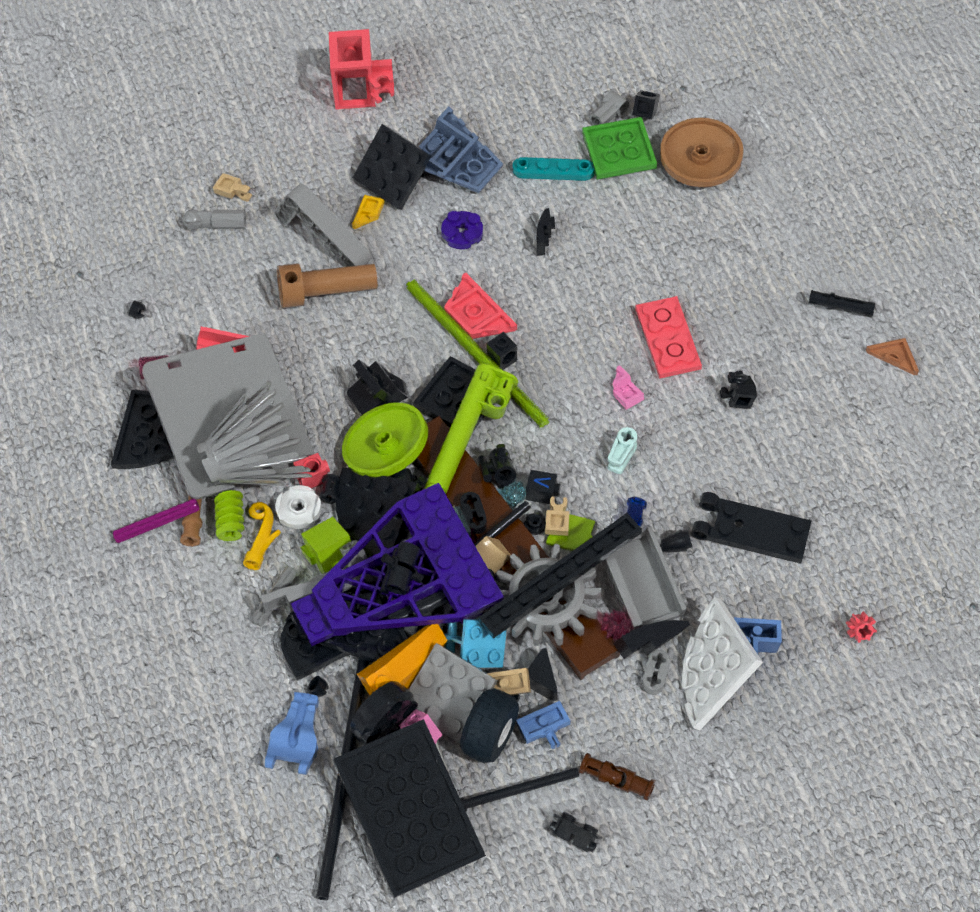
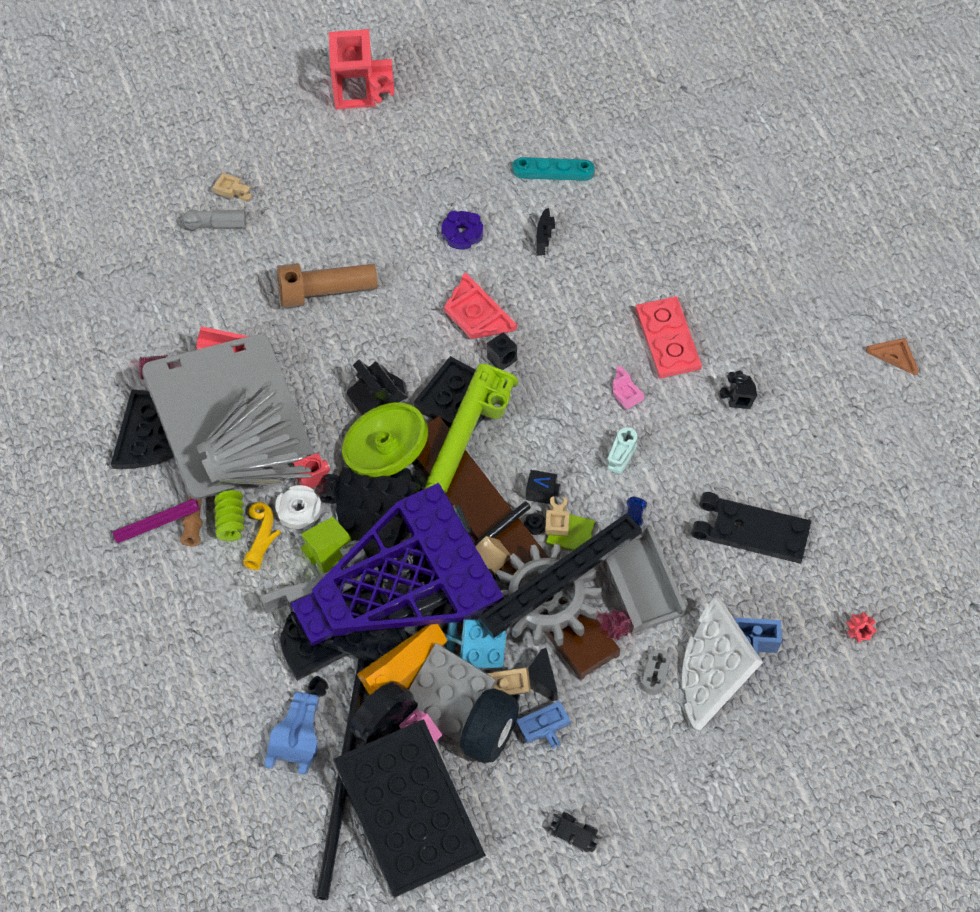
(136, 309): black hinge -> none
(283, 581): light grey axle -> none
(324, 224): light grey beam -> none
(368, 211): yellow tile -> none
(391, 166): black plate -> none
(401, 569): black pin -> none
(459, 154): sand blue wedge -> none
(473, 348): lime axle -> none
(478, 511): black beam -> none
(499, 465): black pin -> none
(514, 493): clear light blue plant -> none
(519, 788): black bar -> none
(612, 105): light grey piece -> none
(614, 775): reddish brown piece -> none
(619, 148): bright green plate -> none
(646, 104): black brick -> none
(649, 637): black slope -> none
(676, 542): black cone -> none
(701, 152): medium nougat dish -> none
(843, 303): black pin -> none

